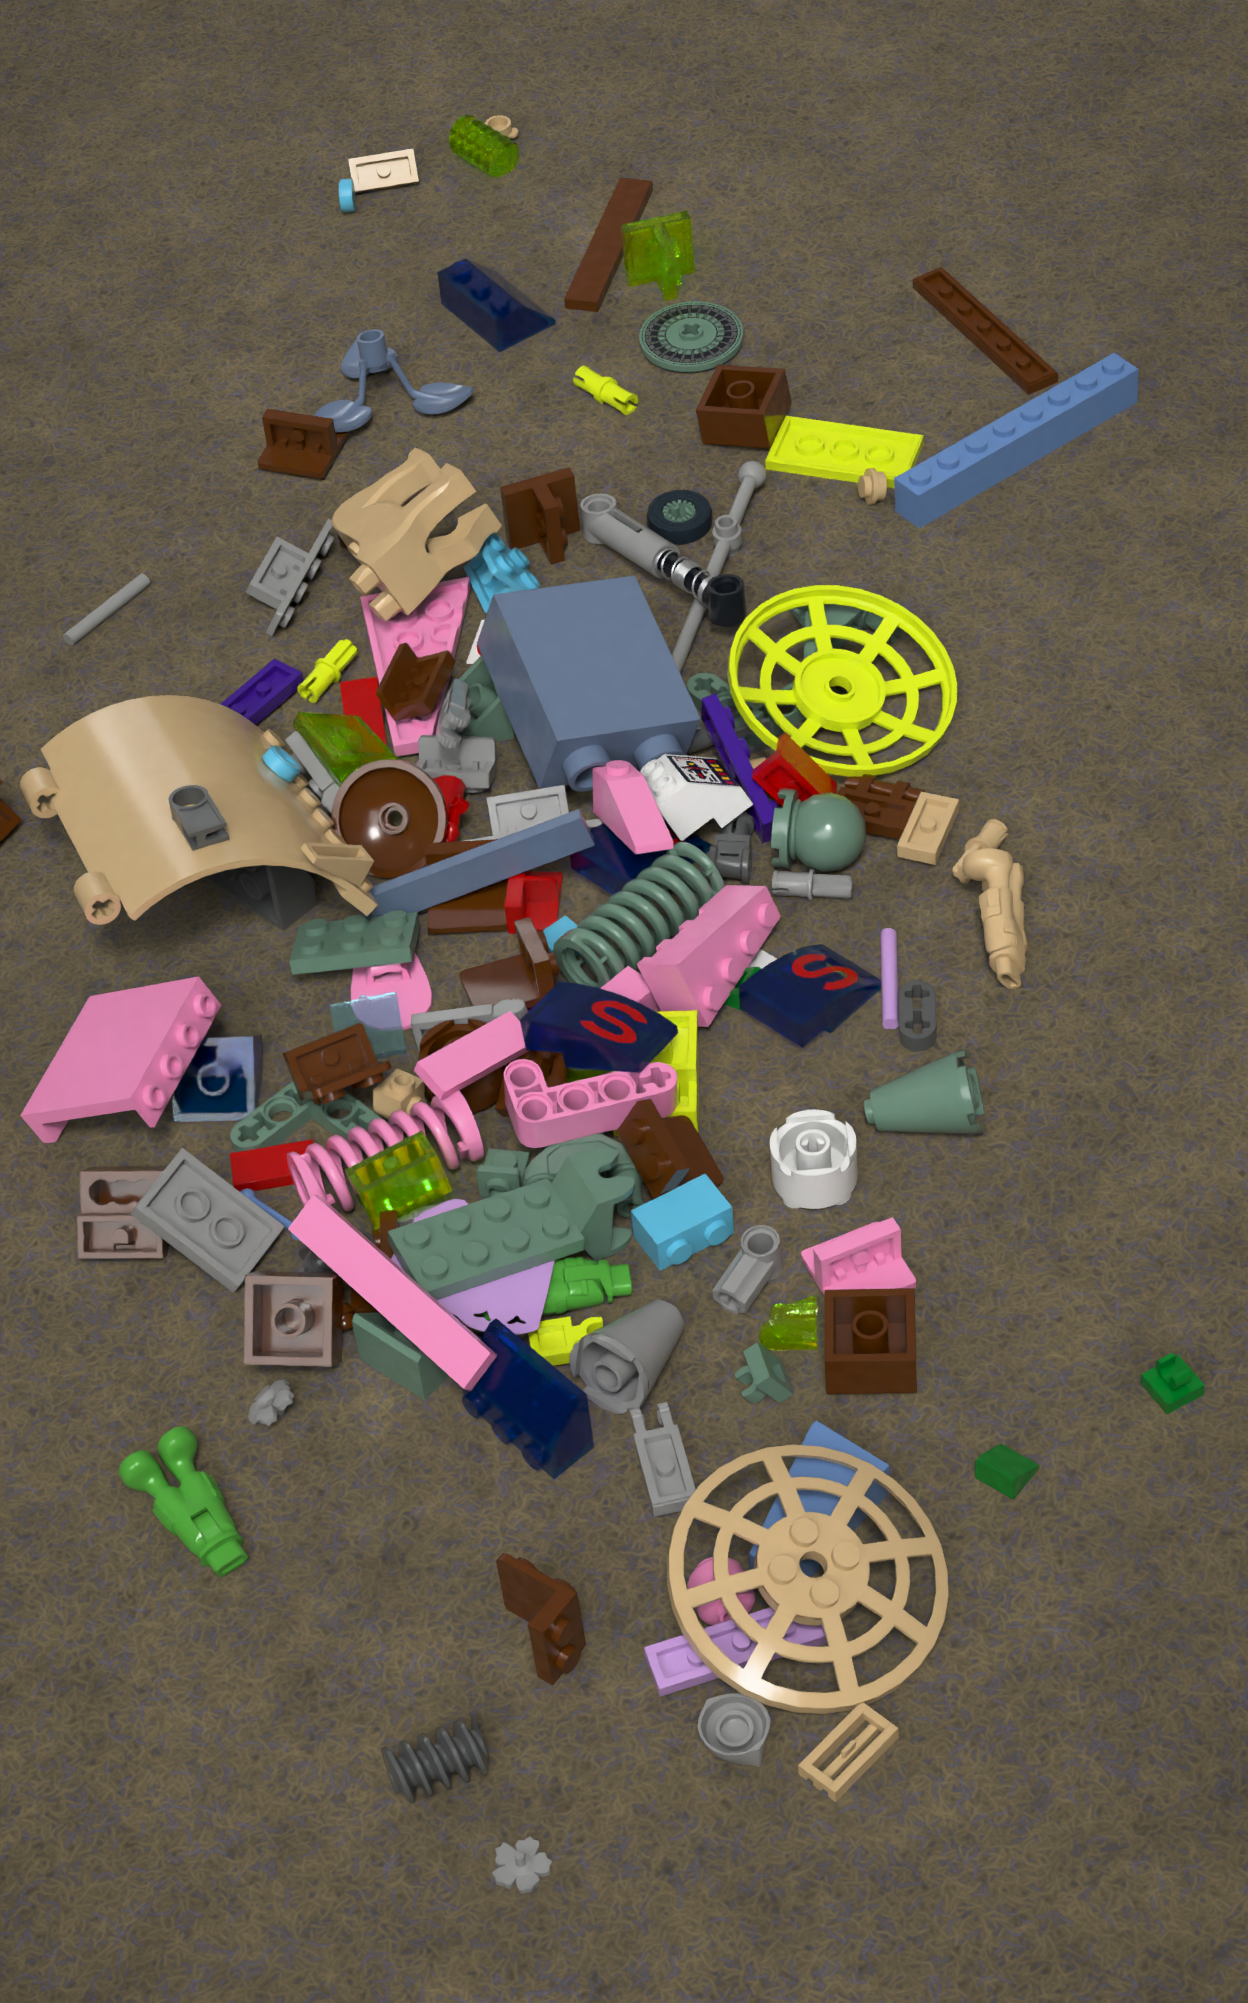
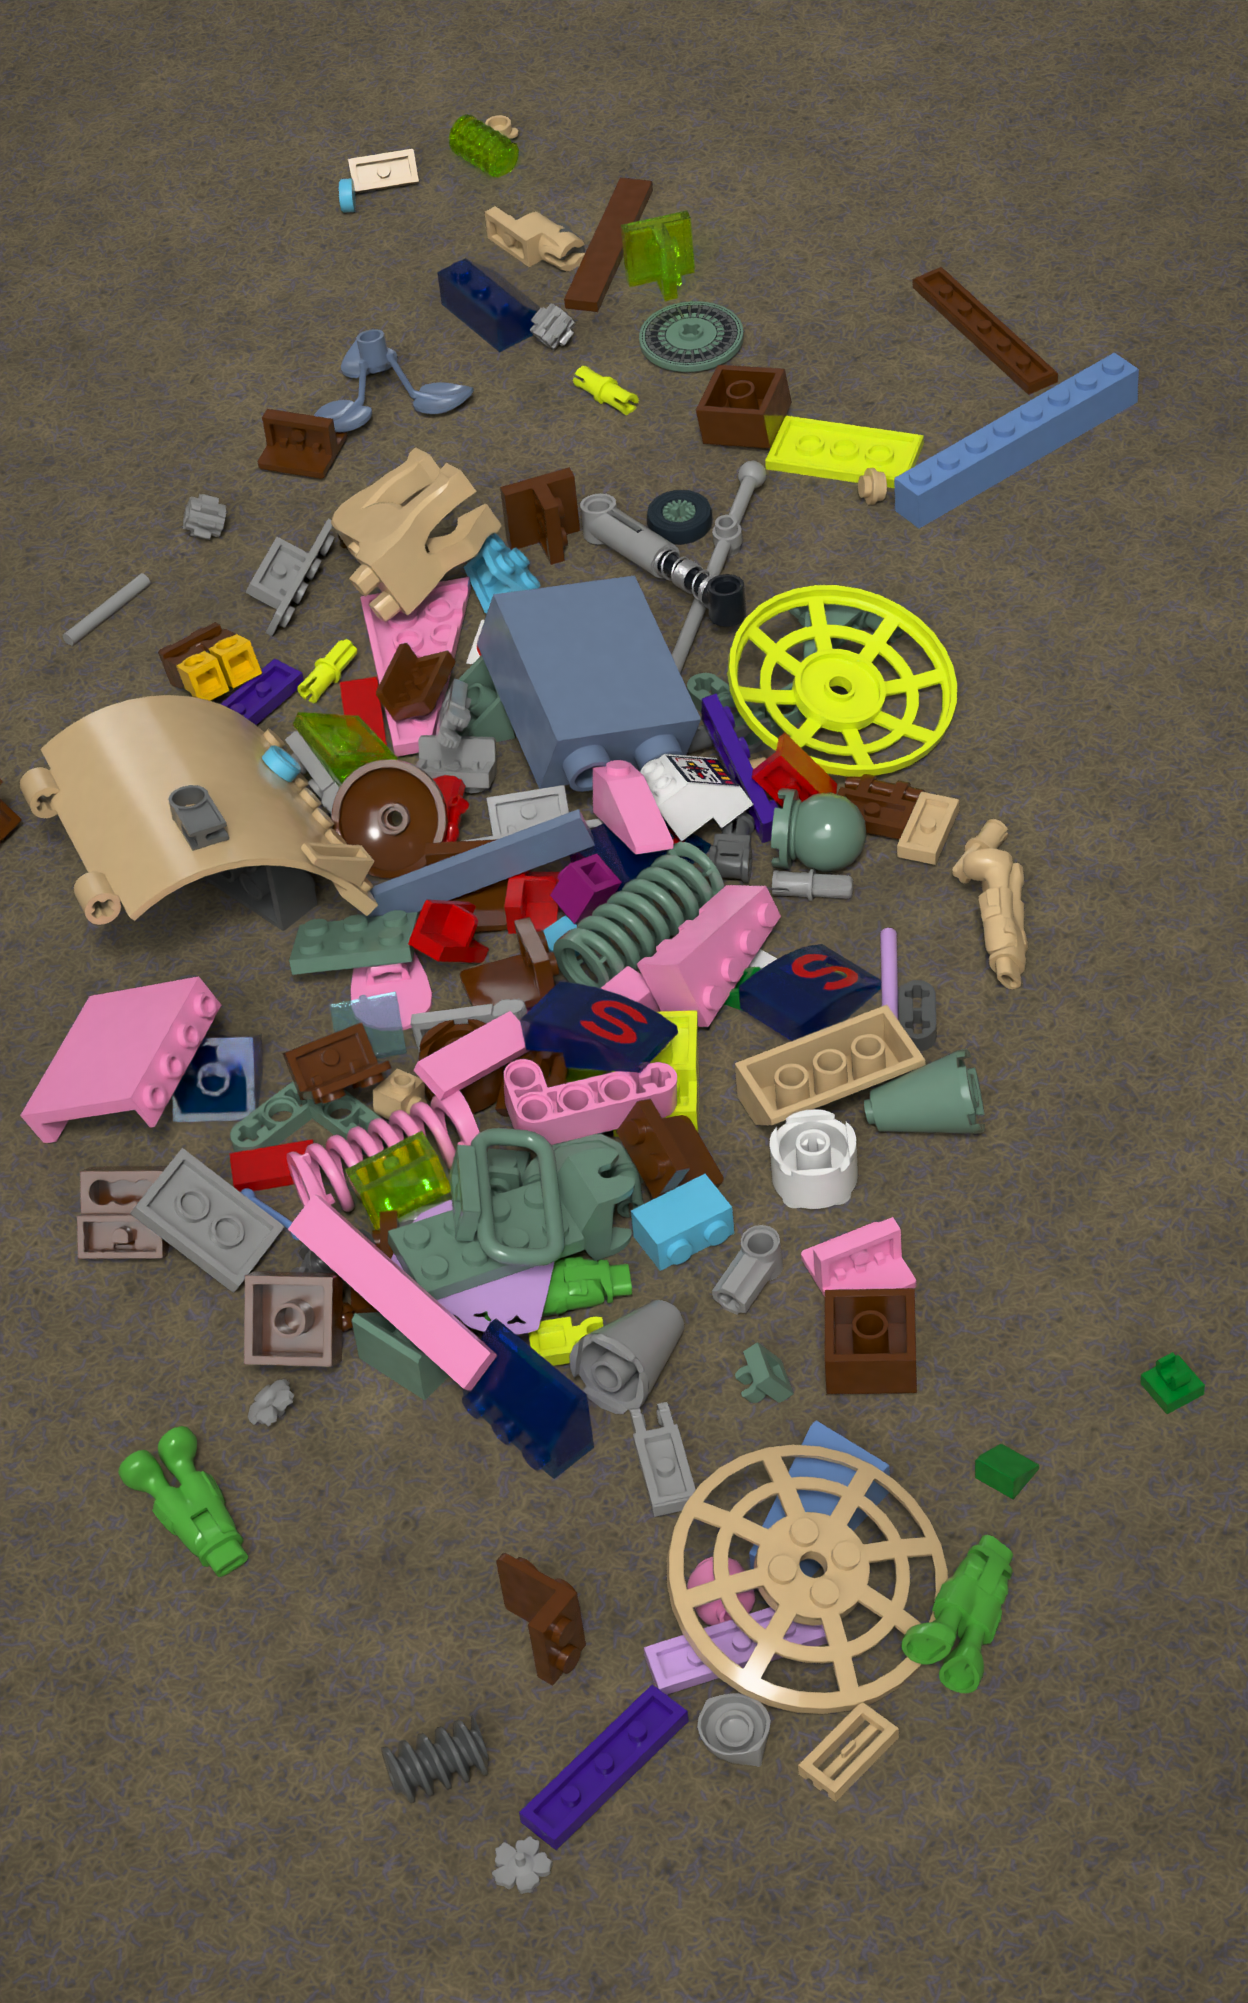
(204, 516): none -> light grey gear
(210, 662): none -> yellow hips
(447, 931): none -> red panel
(474, 1202): none -> sand green bar
(535, 239): none -> tan plate
(552, 326): none -> light grey gear
(584, 887): none -> magenta brick
(603, 1767): none -> dark purple plate
(791, 1326): clear neon green piece -> none
(825, 1066): none -> tan slope
(972, 1605): none -> bright green piece

